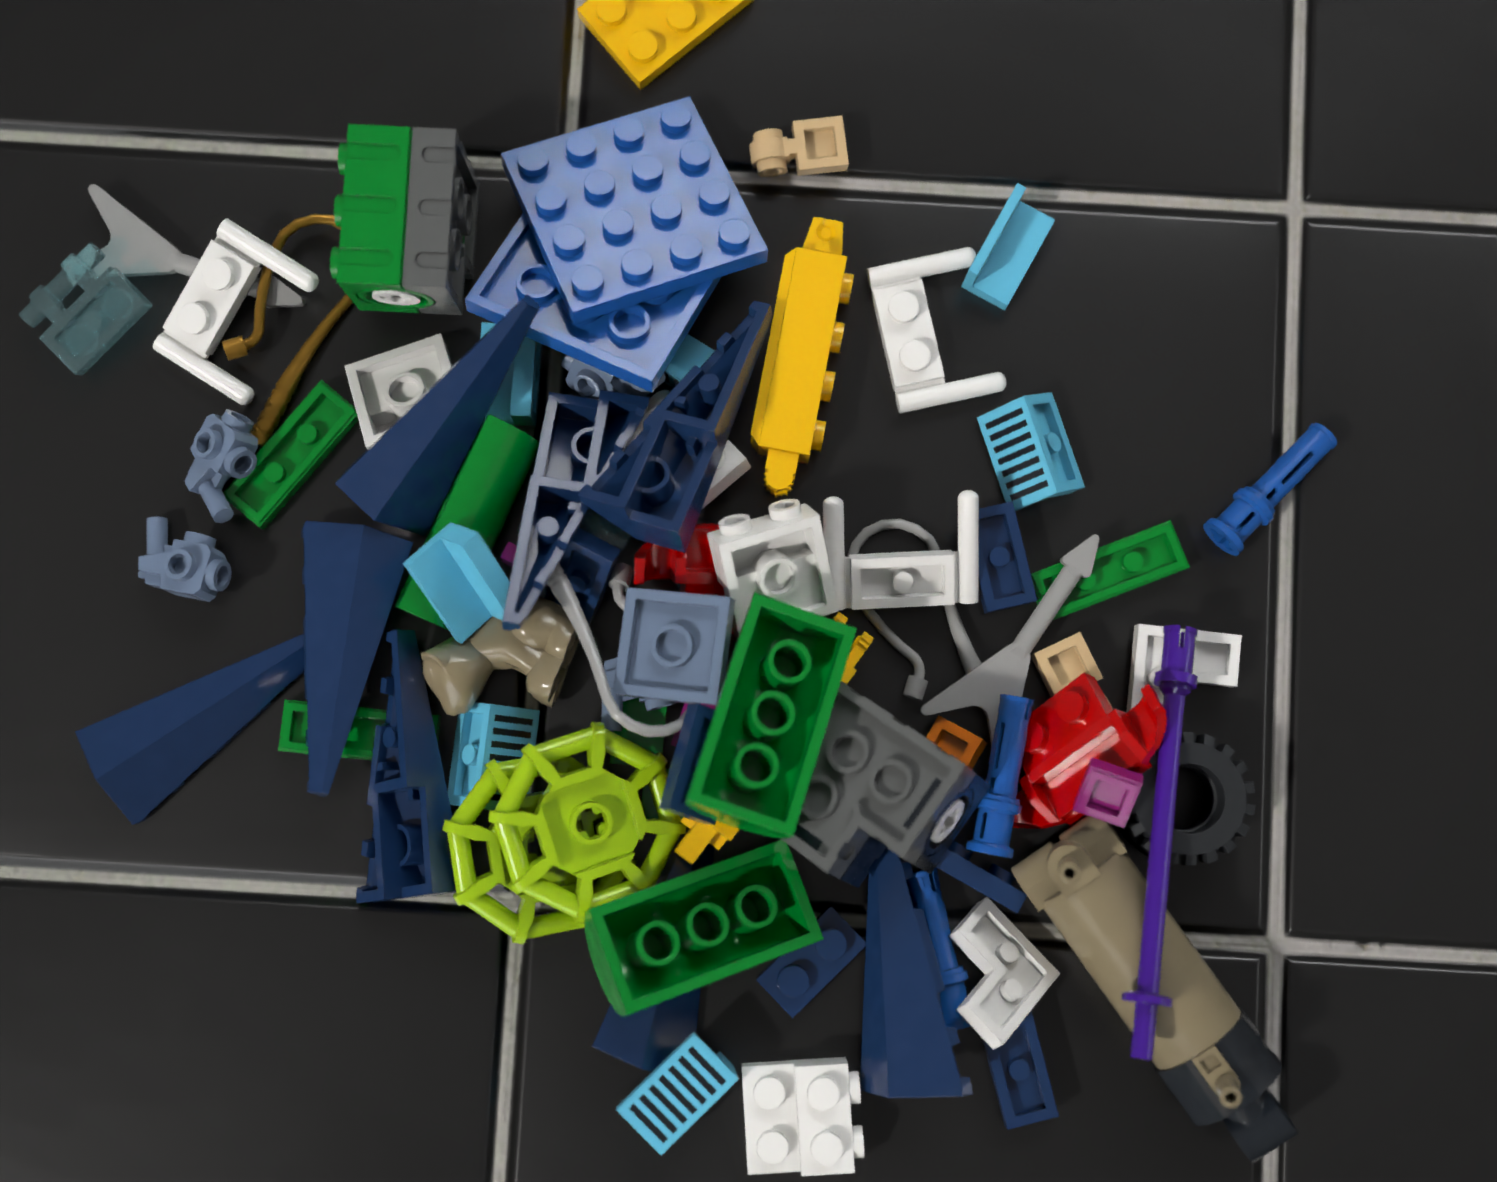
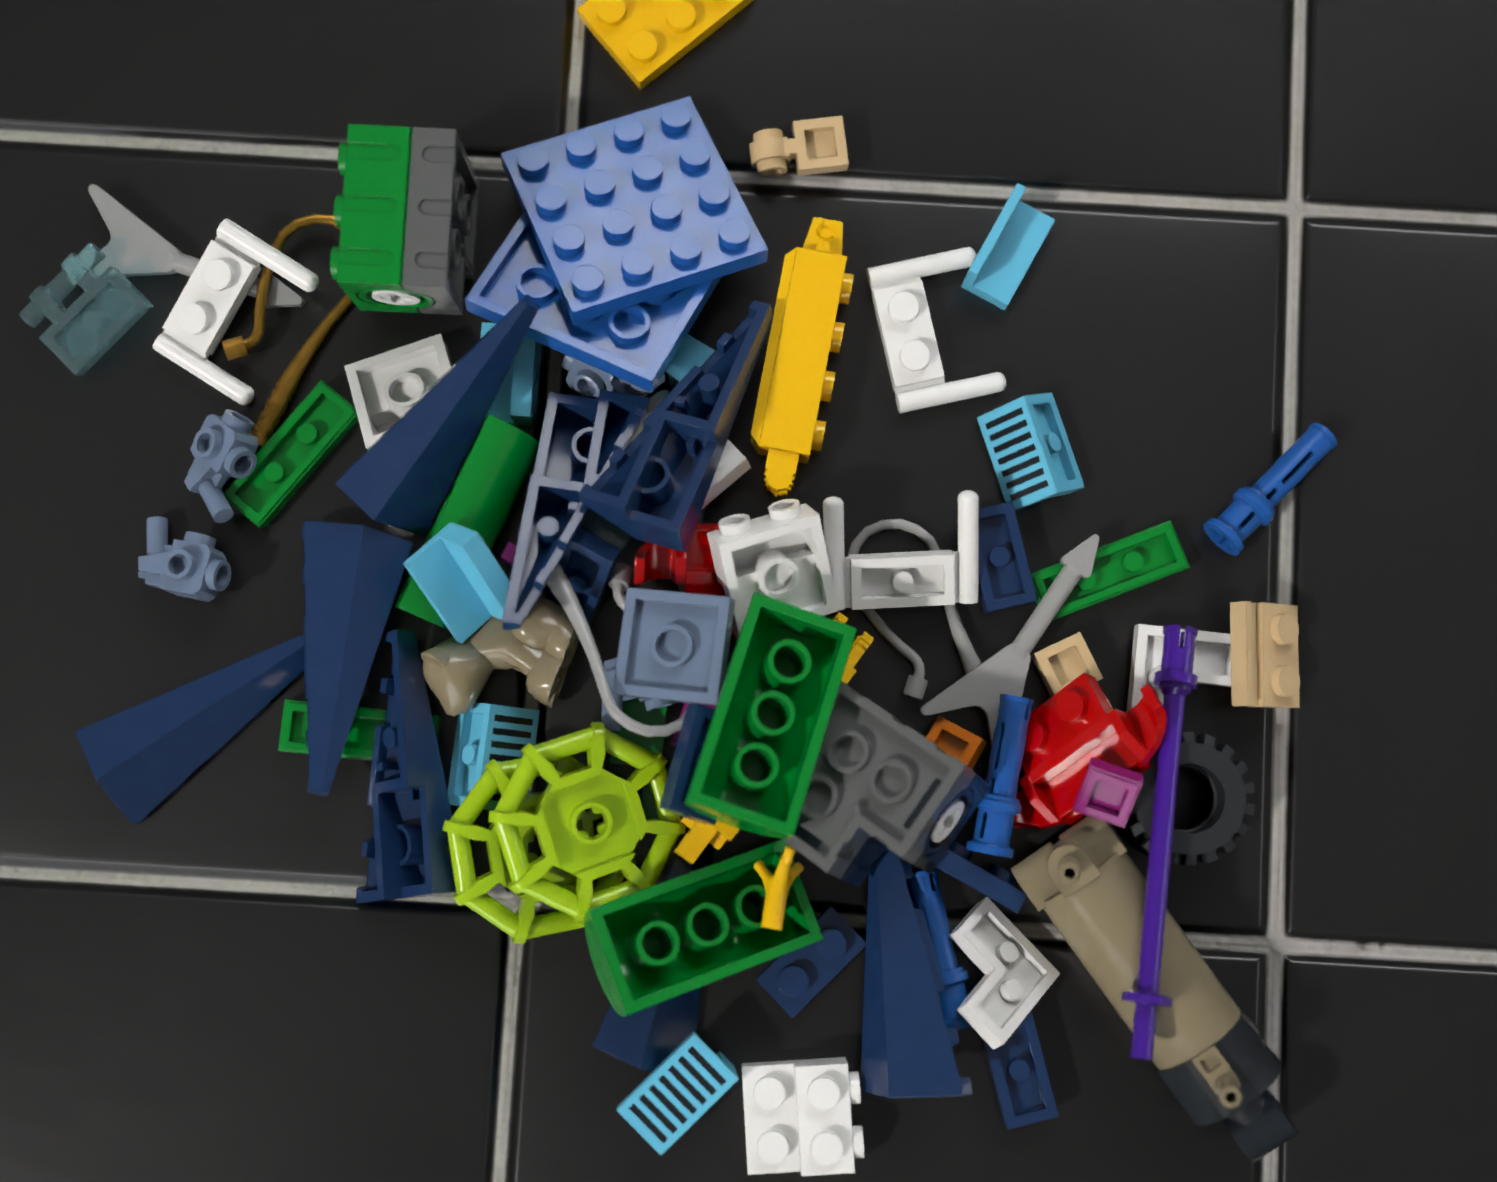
(777, 888): none -> yellow bar
(1264, 655): none -> tan plate

